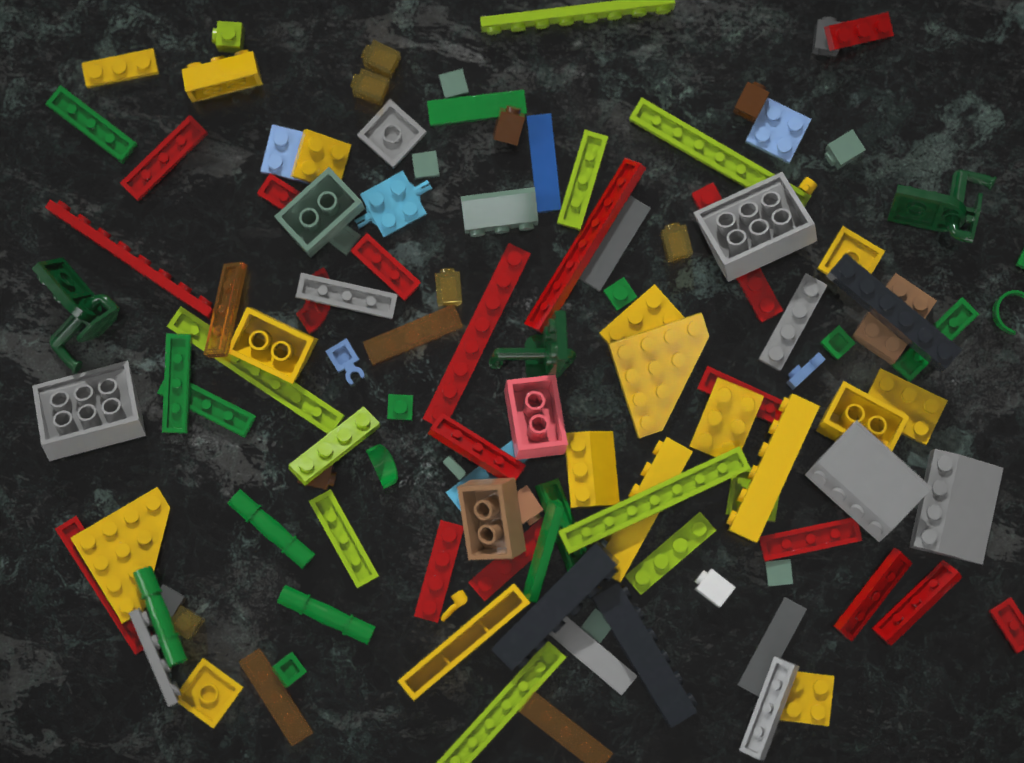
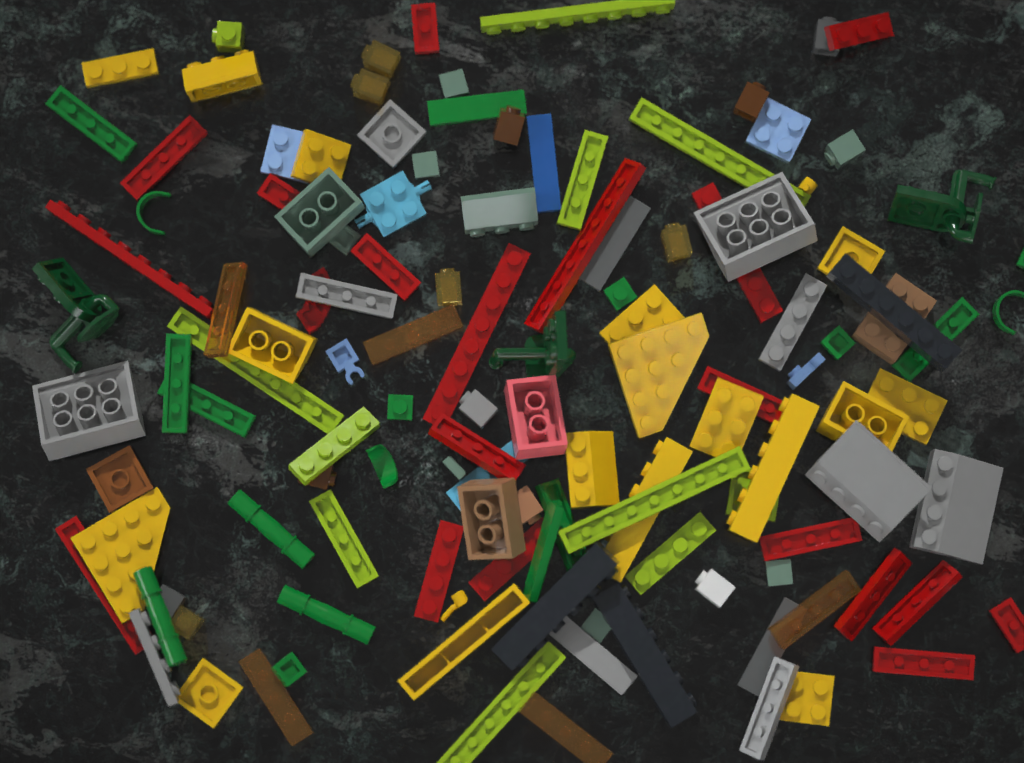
(120, 479): none -> dark orange plate
(140, 206): none -> green helmet
(425, 28): none -> red plate
(477, 408): none -> light grey brick
(814, 609): none -> clear orange tile
(923, 663): none -> red plate

